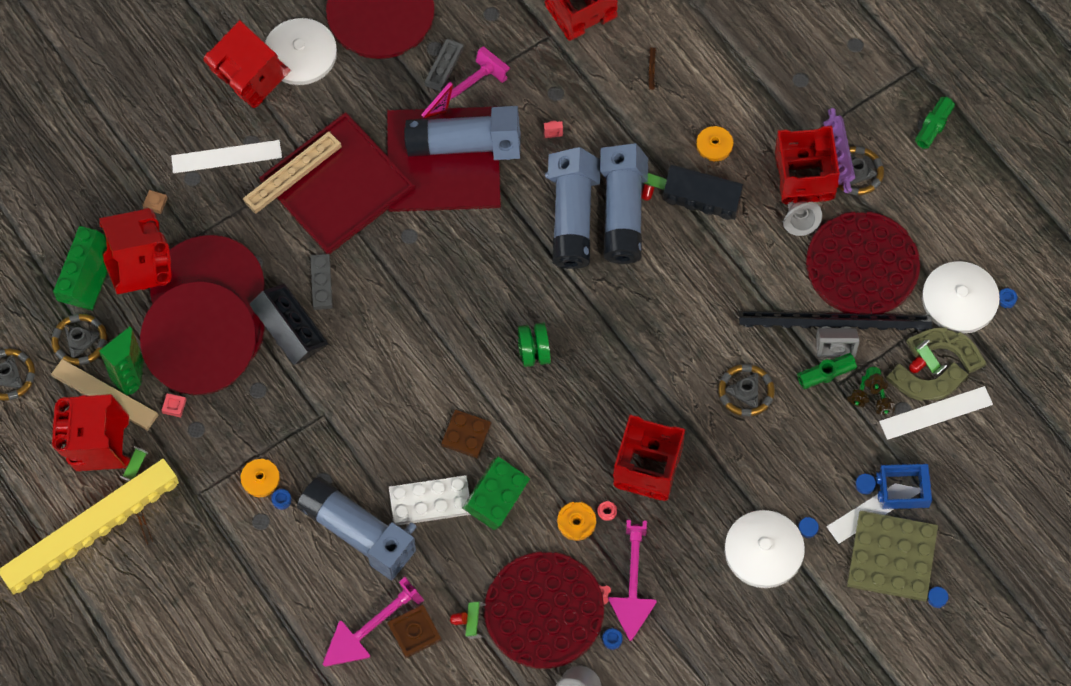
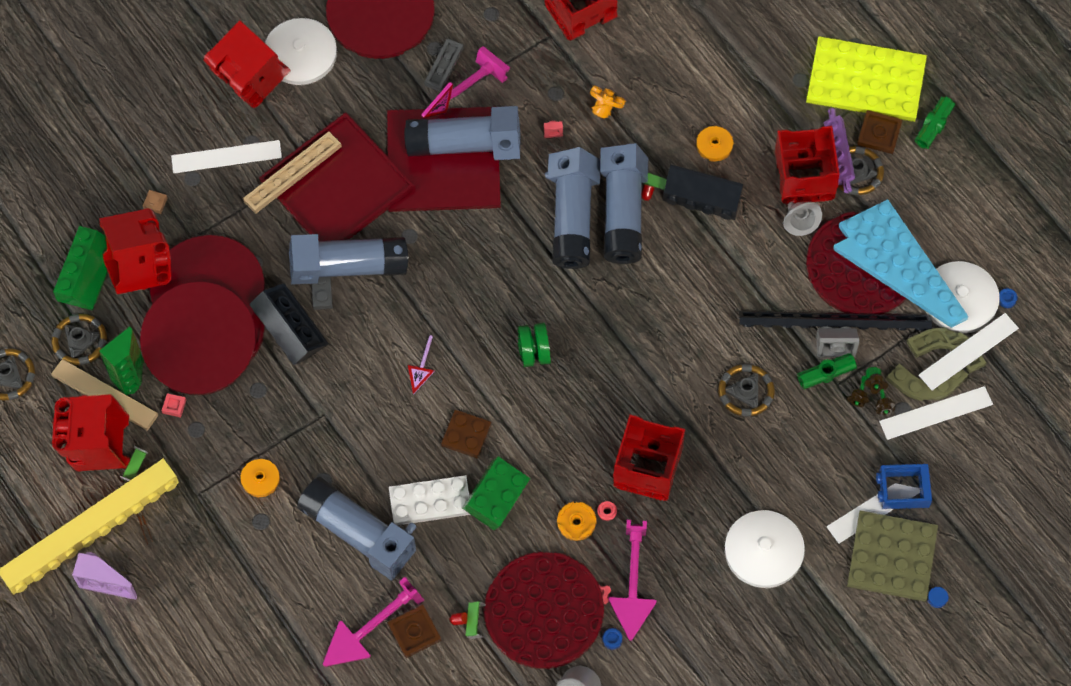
(96, 575): none -> lavender slope
(281, 499): blue tile -> none
(333, 258): none -> sand blue piece
(419, 375): none -> piece
(605, 101): none -> light orange plate
(651, 68): reddish brown piece -> none
(808, 527): blue tile -> none
(865, 484): blue tile -> none
(866, 78): none -> neon yellow plate
(879, 132): none -> reddish brown plate
(889, 252): none -> medium azure wing
(927, 359): piece -> none
(968, 351): none -> white sticker

